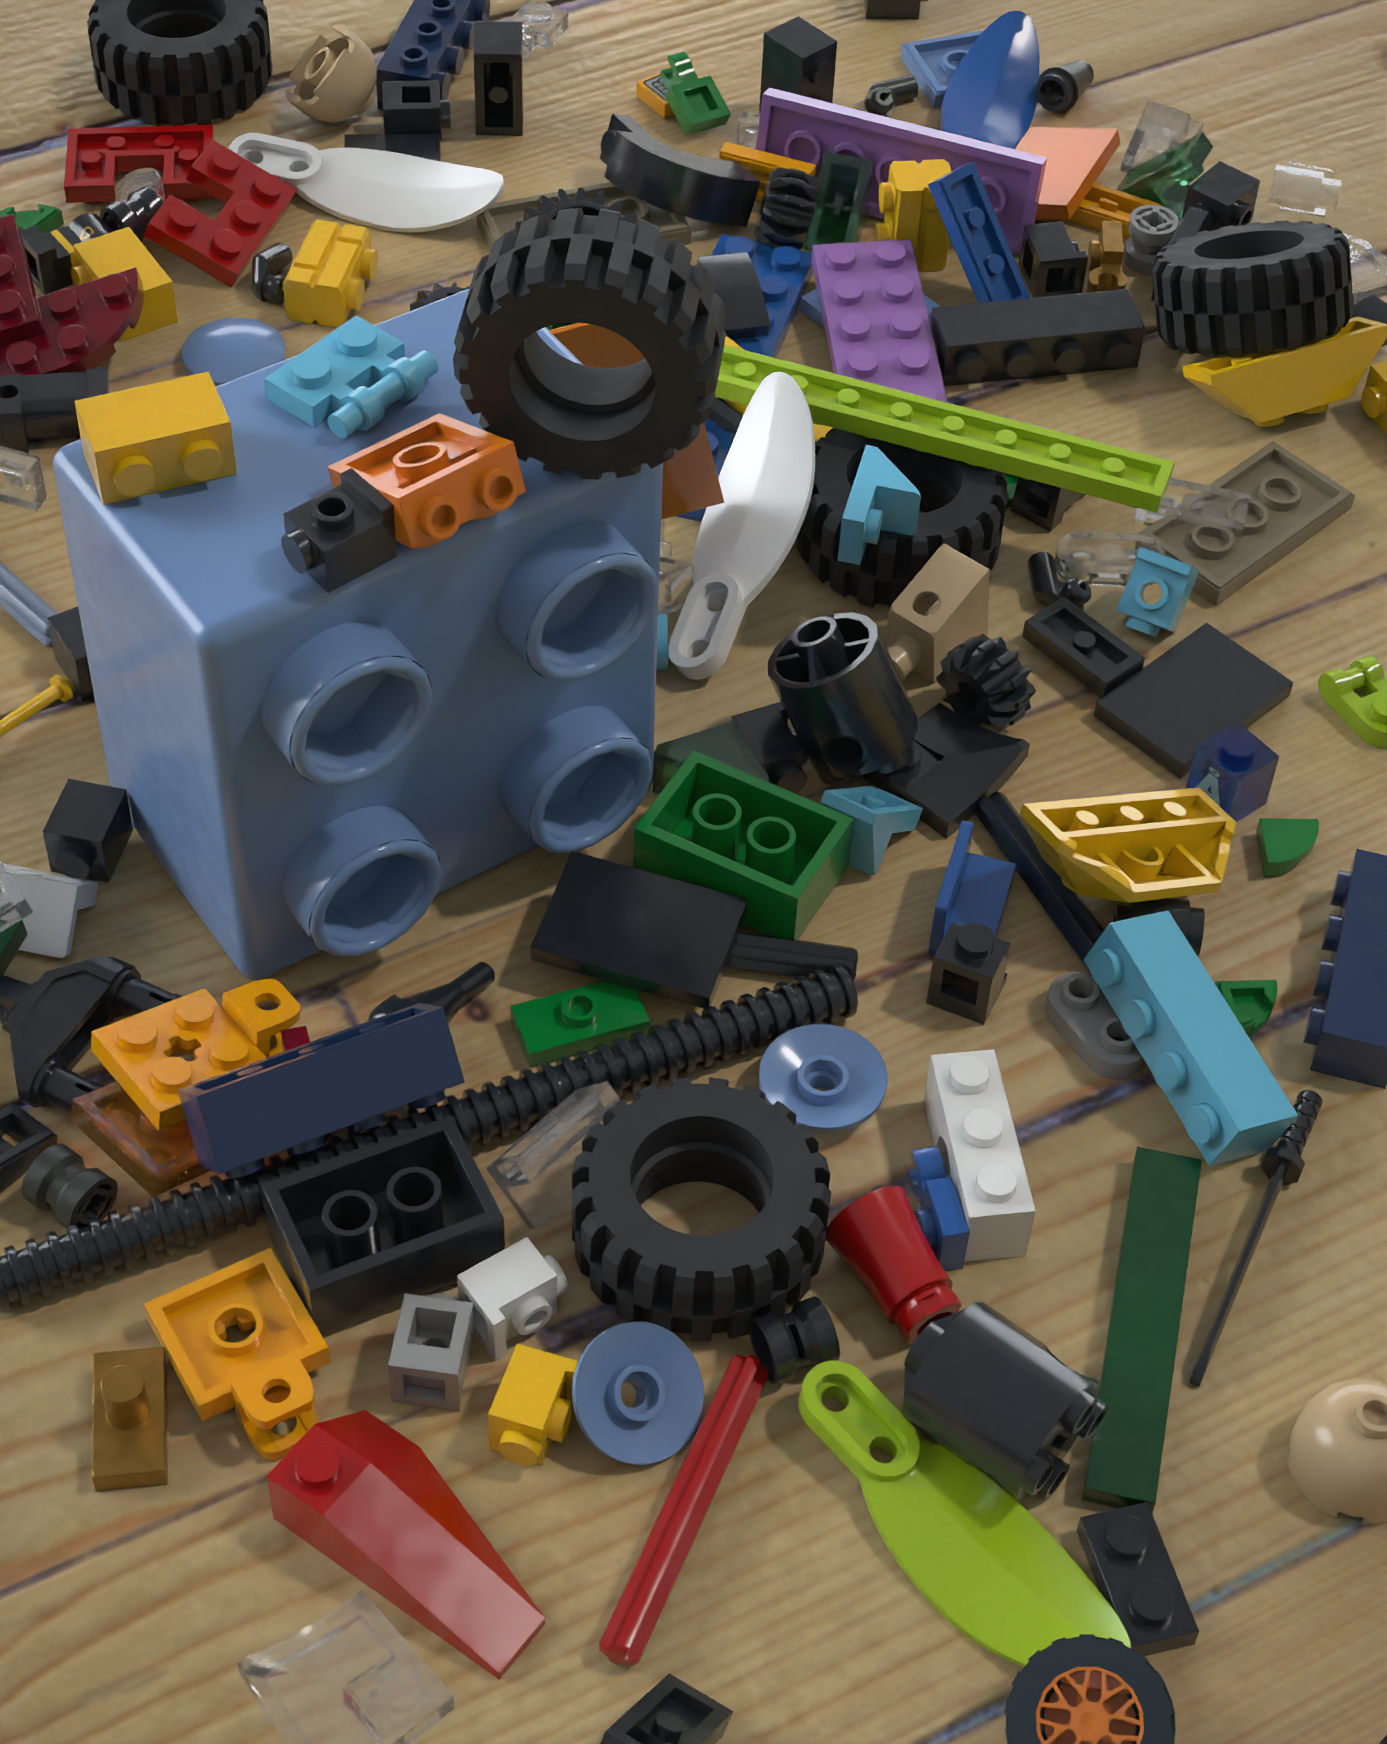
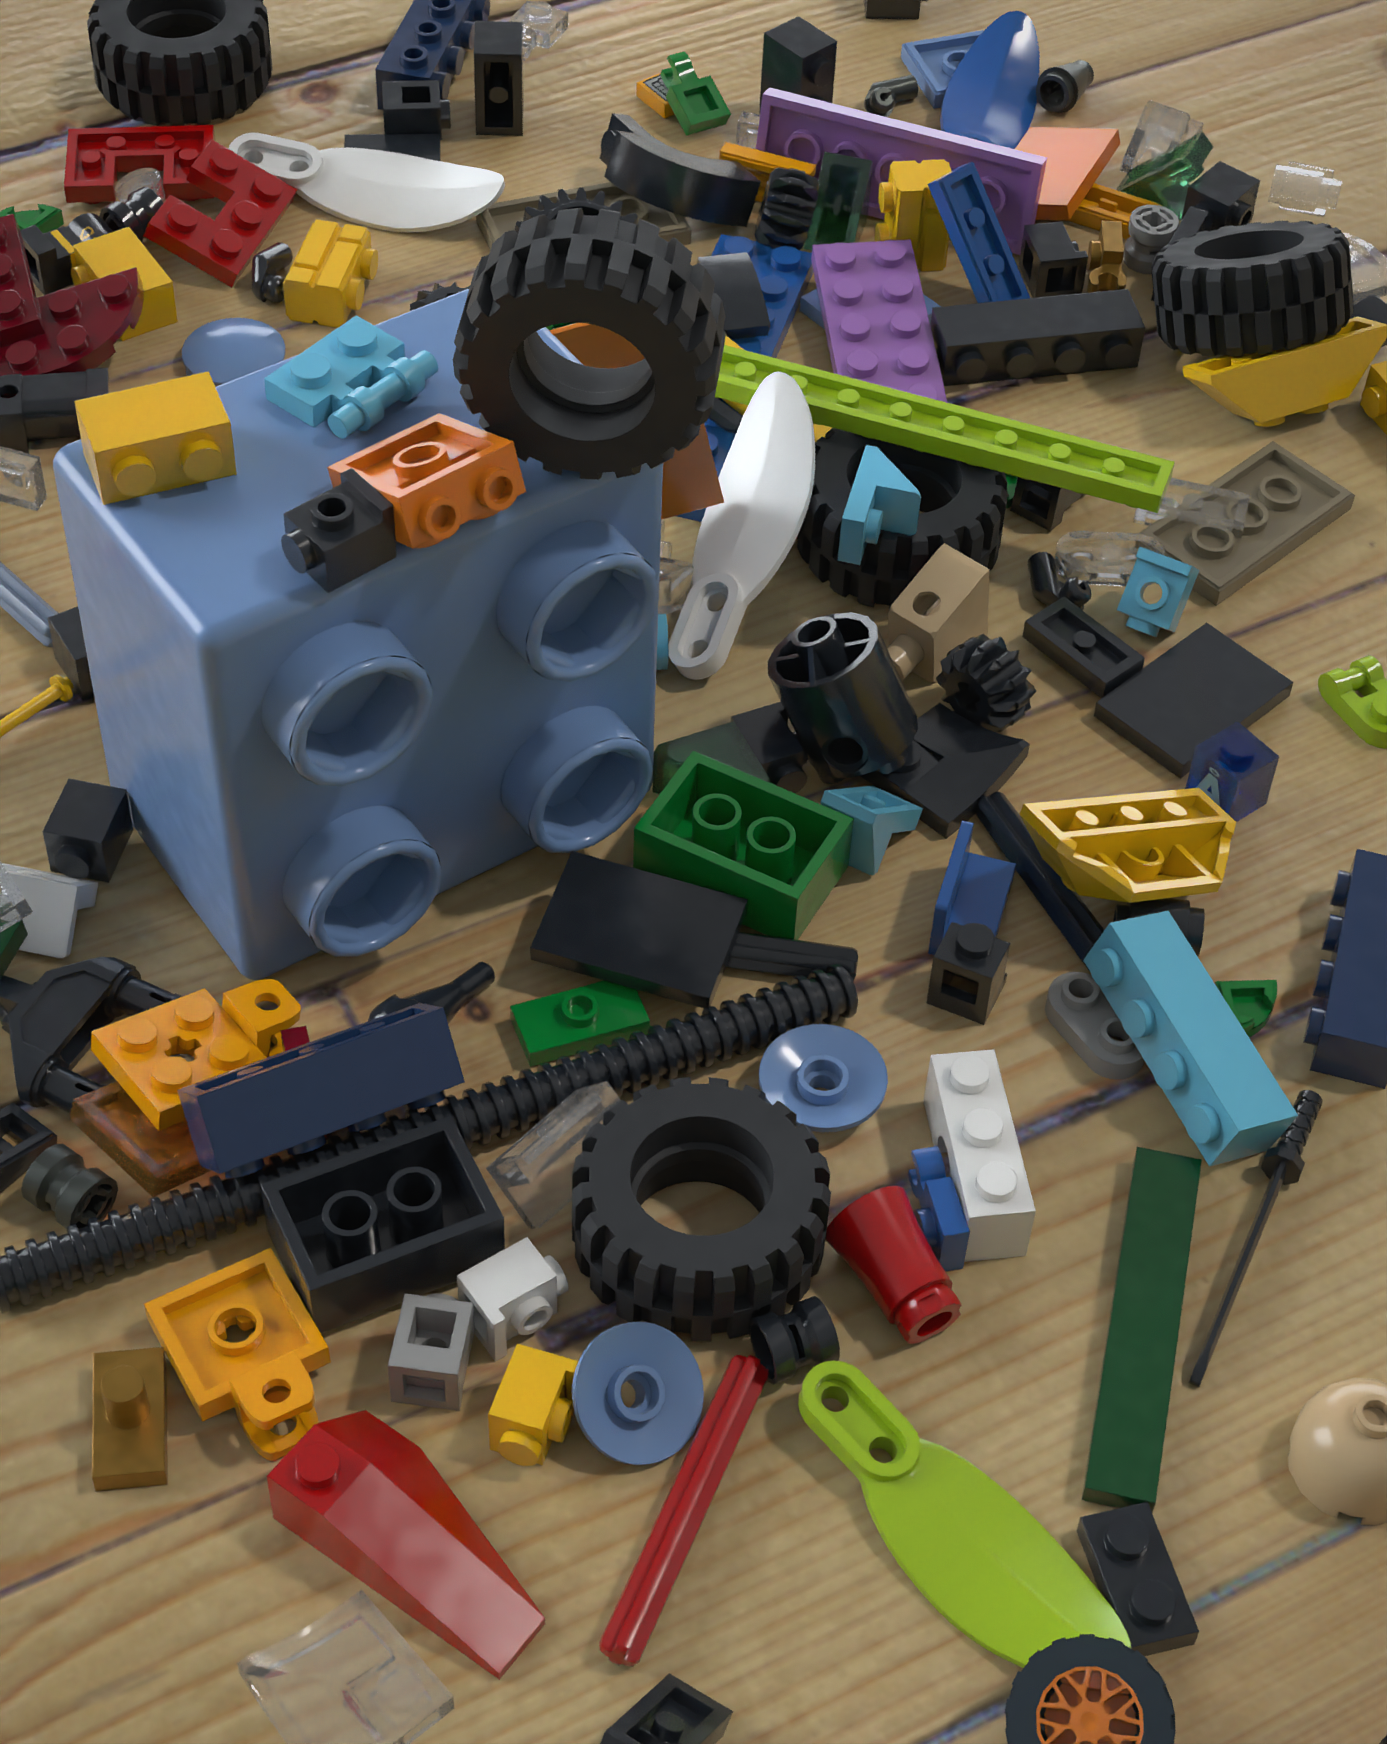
(334, 77): tan cylinder -> none
(999, 1399): black cylinder -> none
(1285, 843): green tile -> none

